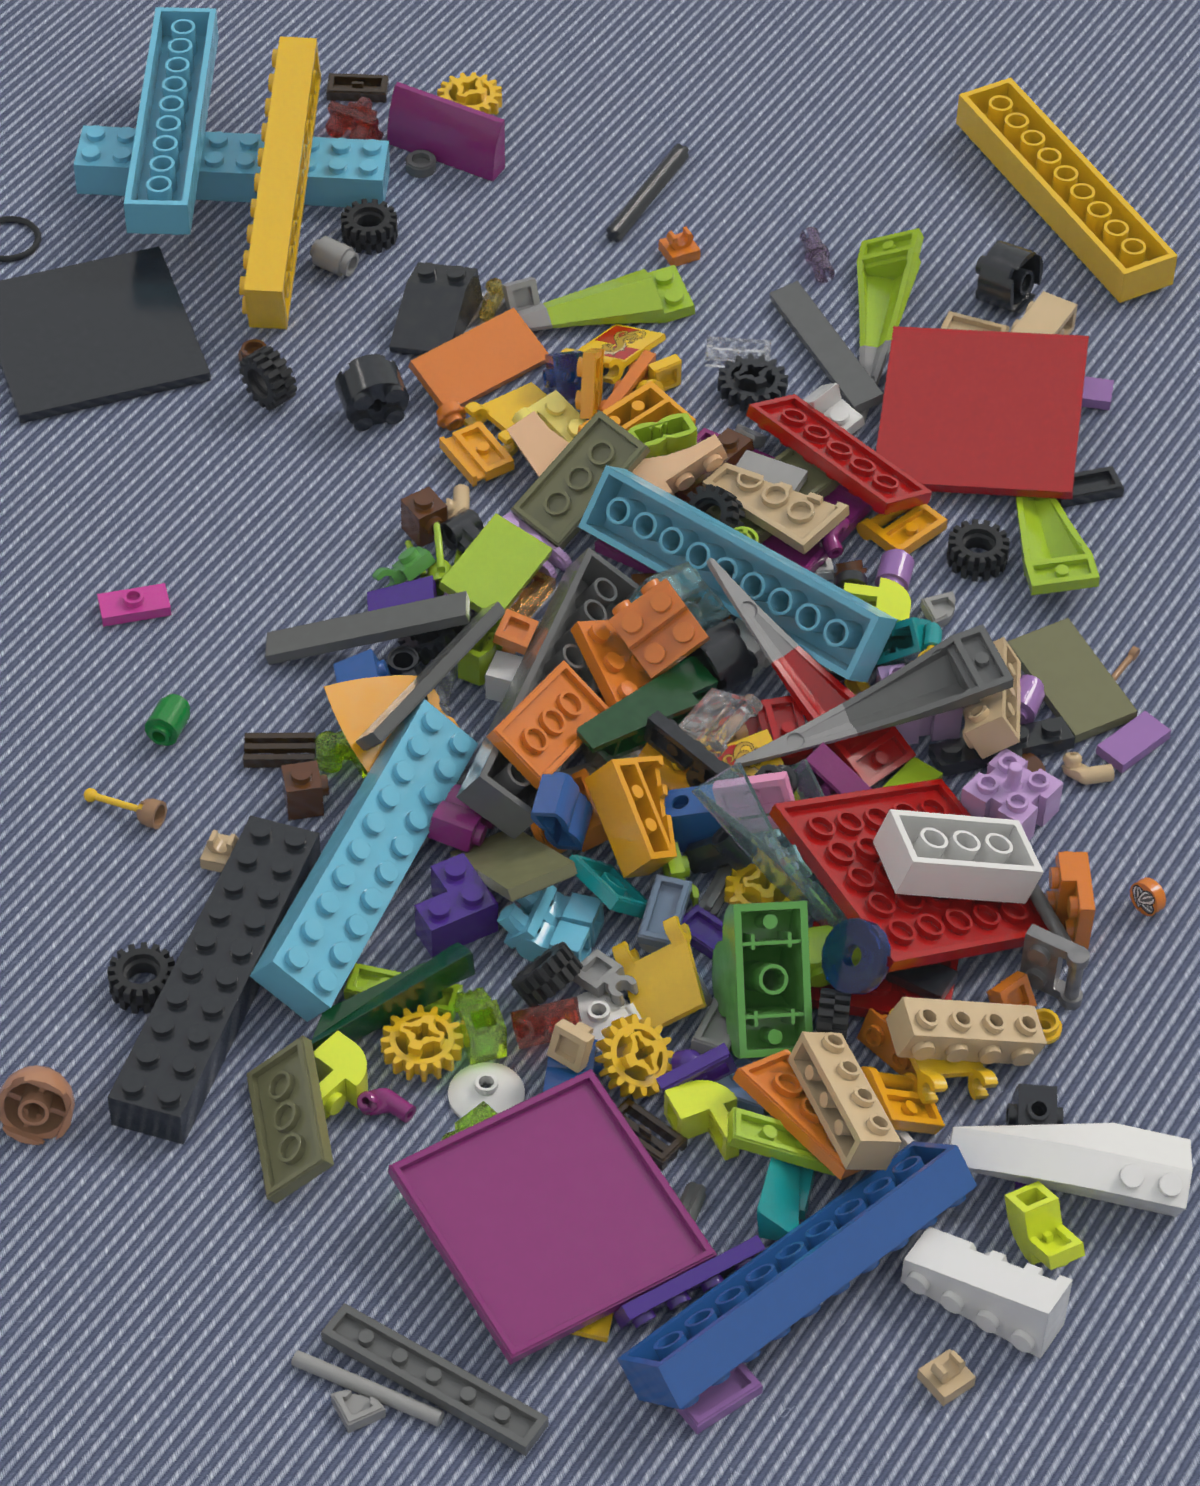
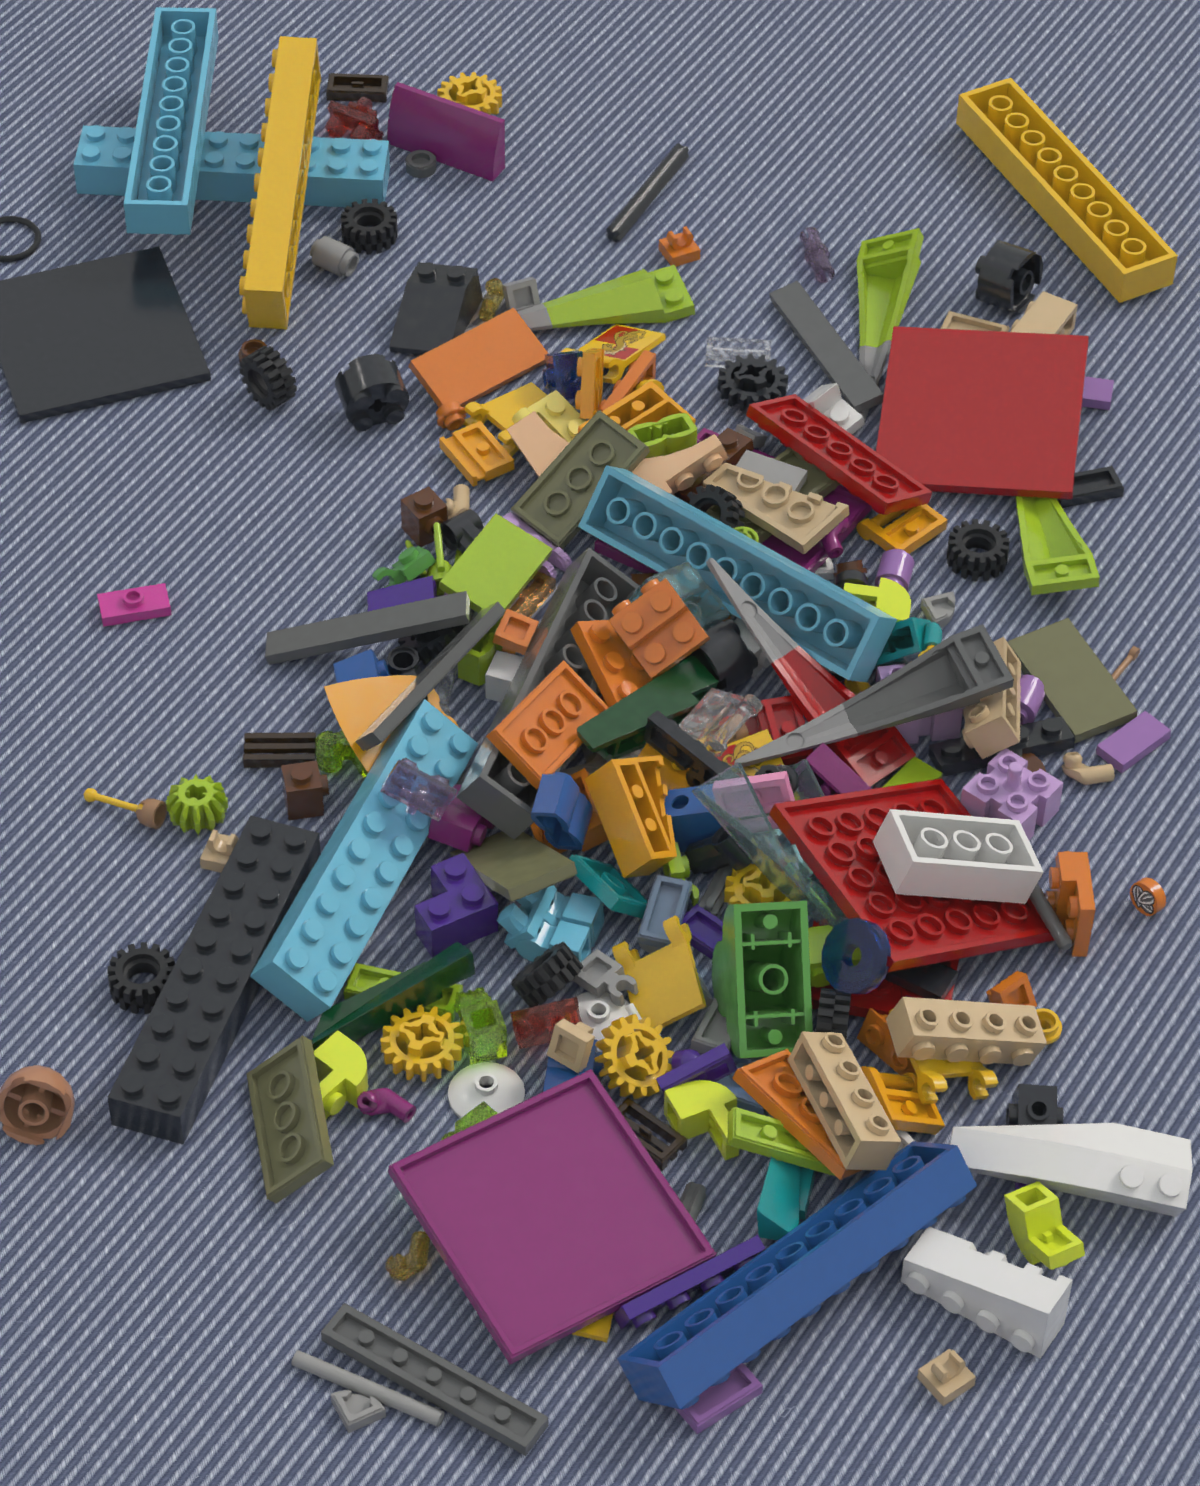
(168, 720): green brick -> none
(197, 804): none -> lime gear
(412, 1263): none -> clear yellow arm
(418, 790): none -> clear purple hips
(666, 371): yellow tile -> none
(1043, 963): flat silver plate -> none

